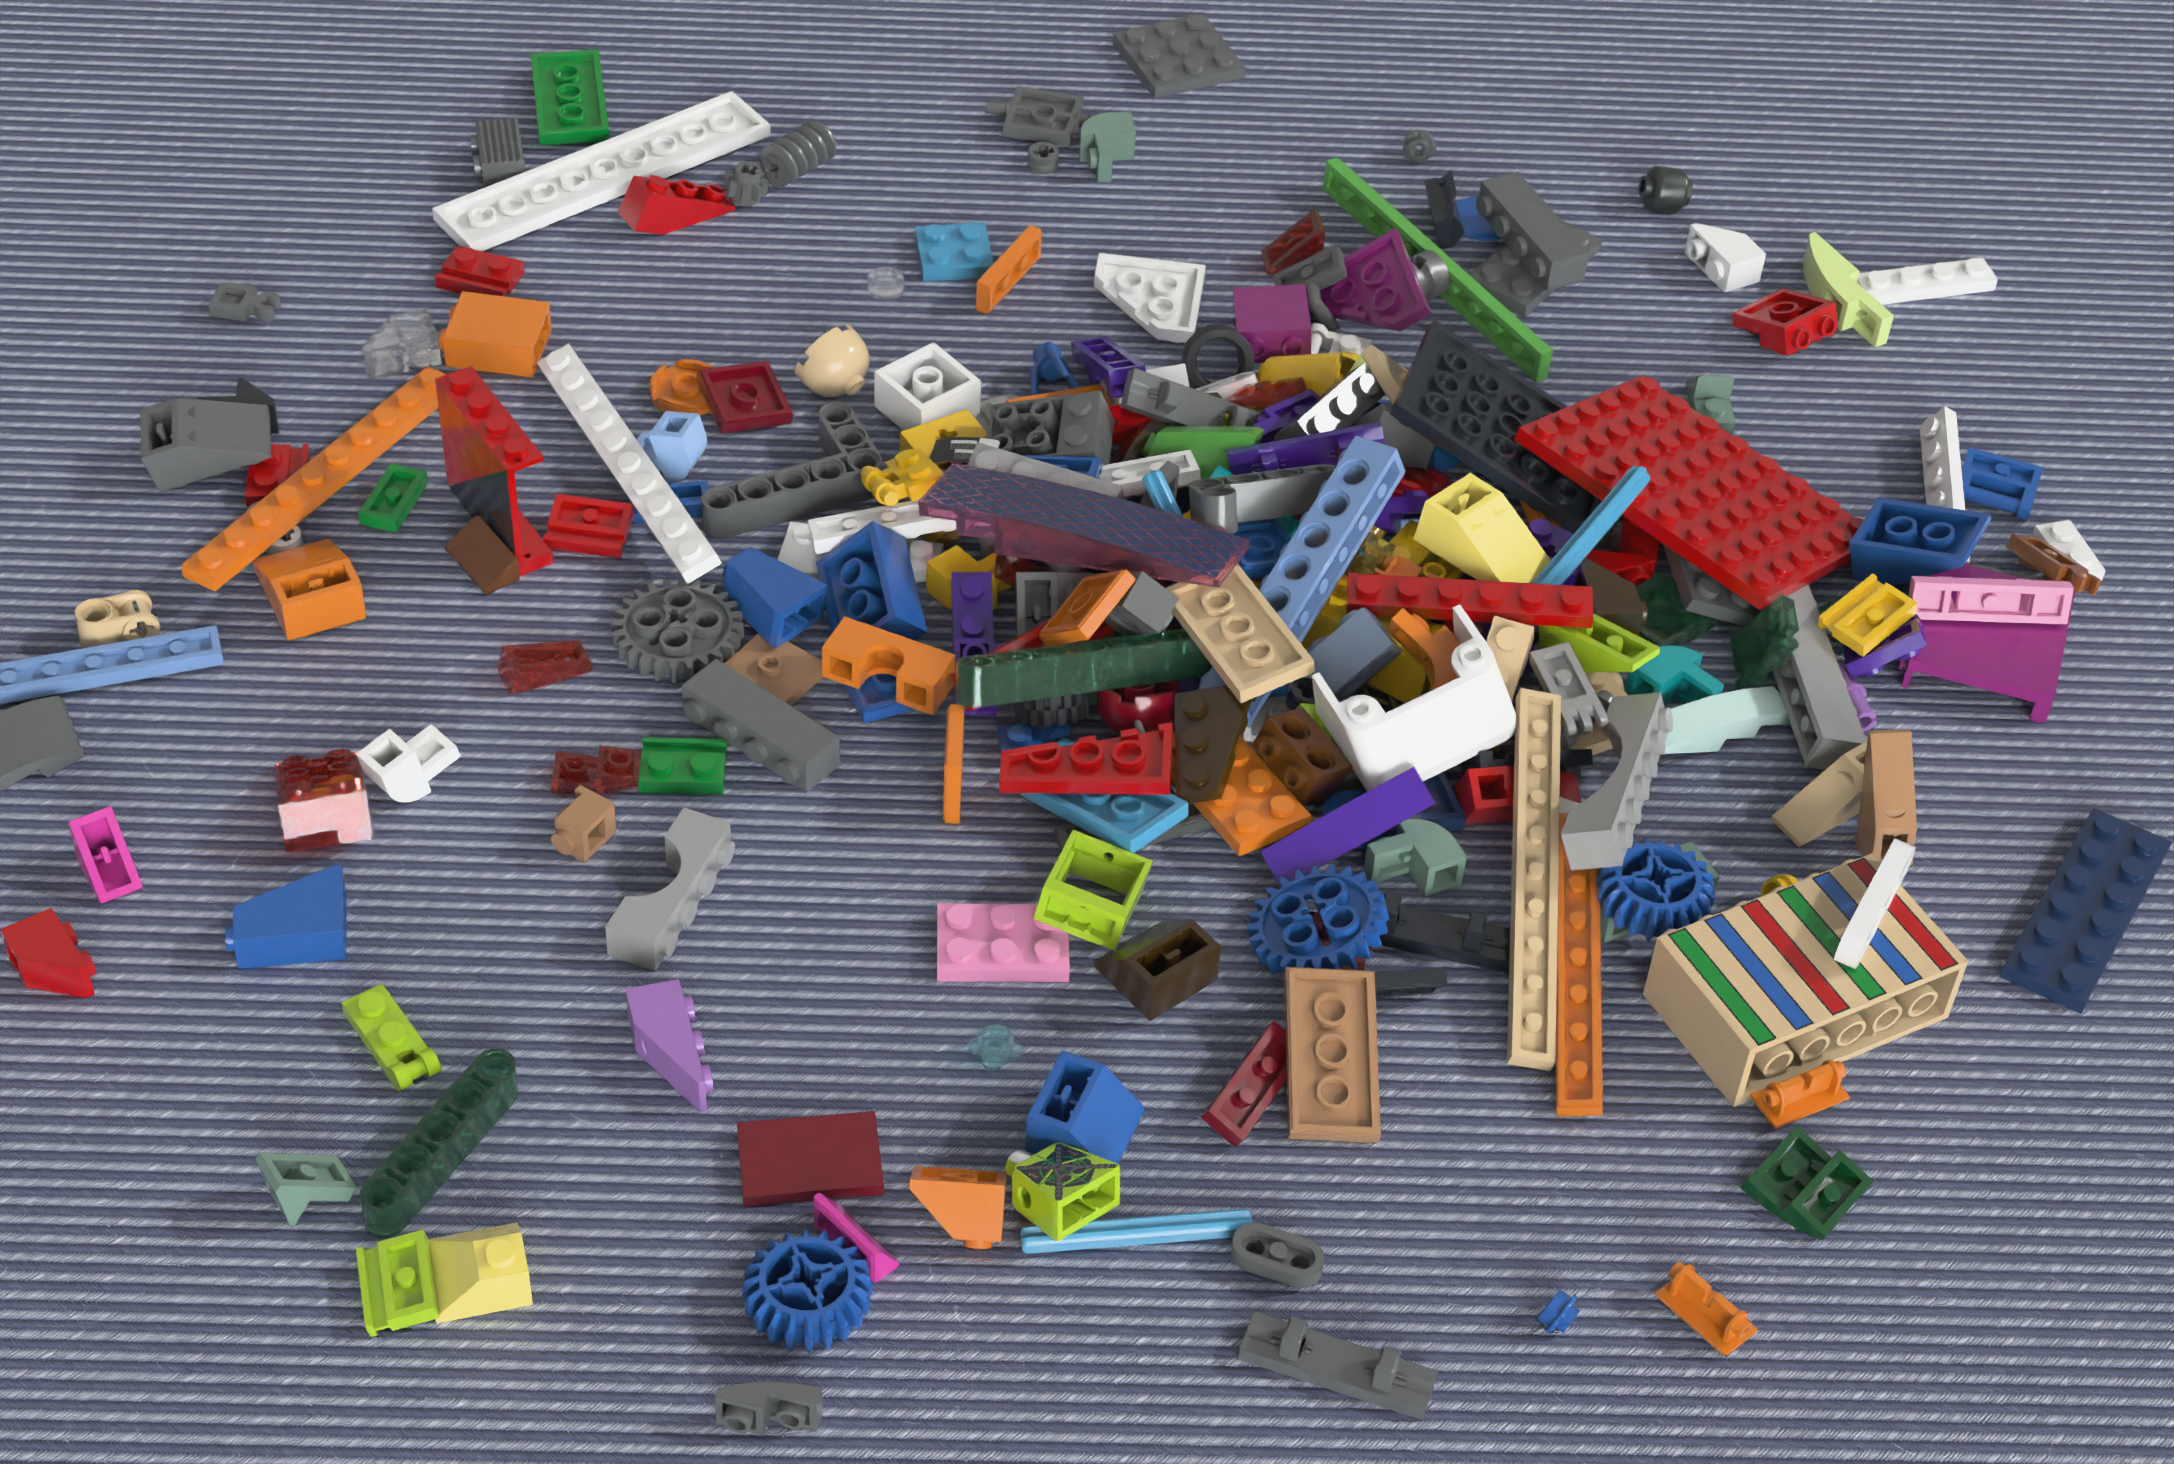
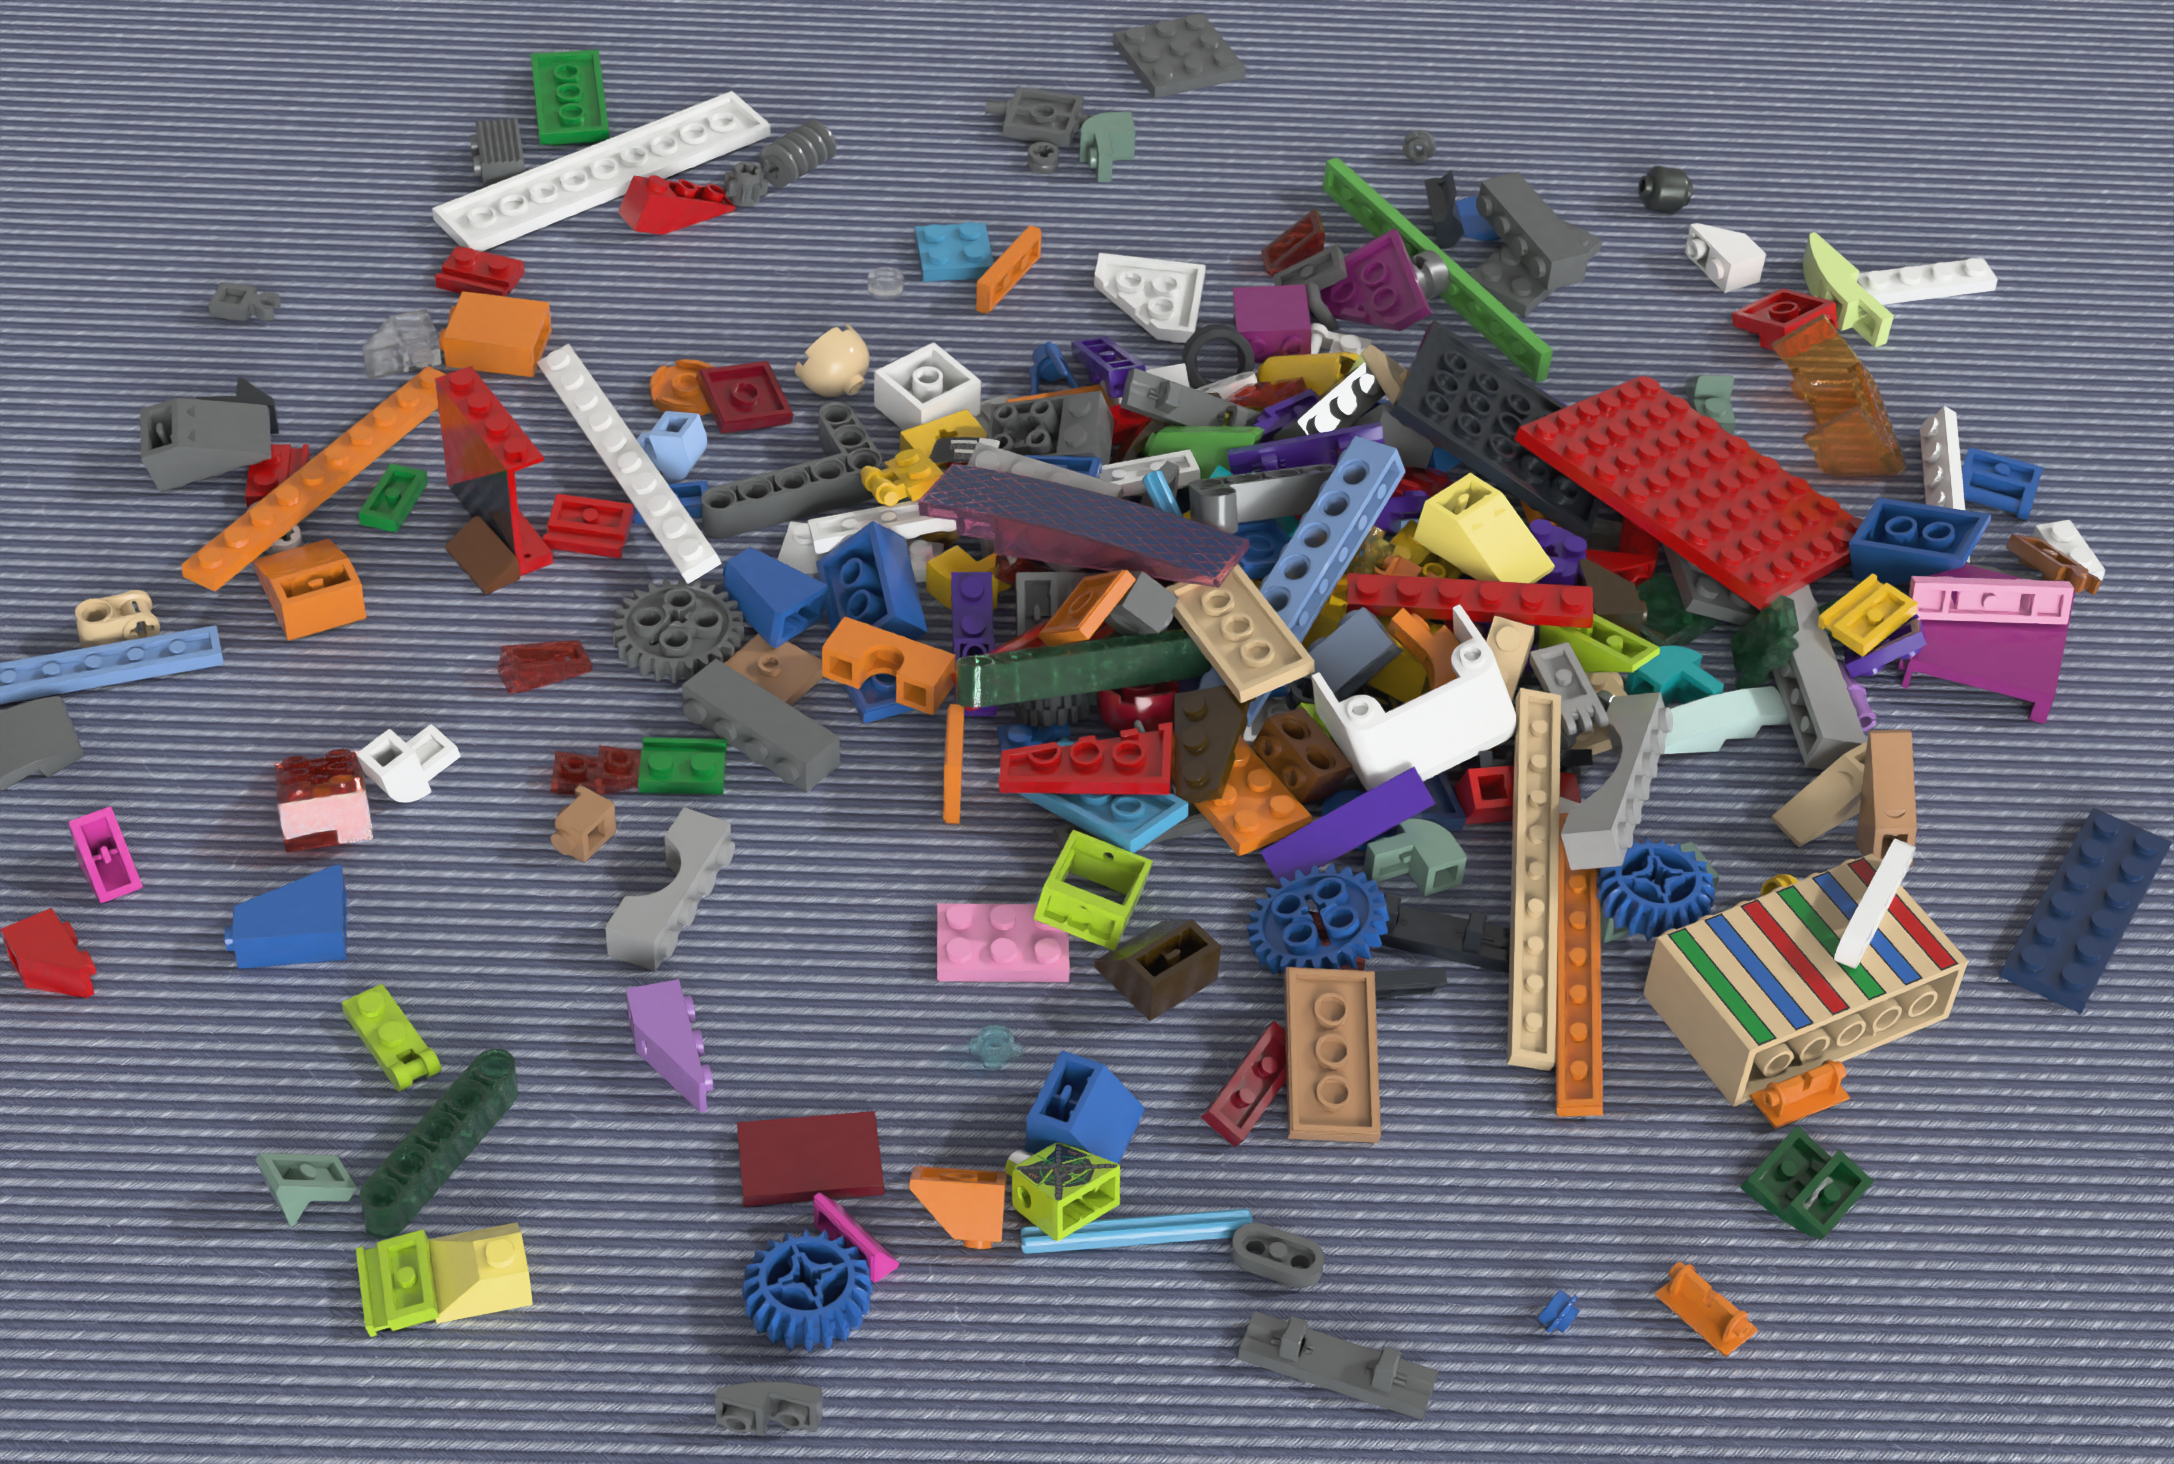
(1594, 527): dark azure axle -> none
(1851, 418): none -> clear orange windscreen

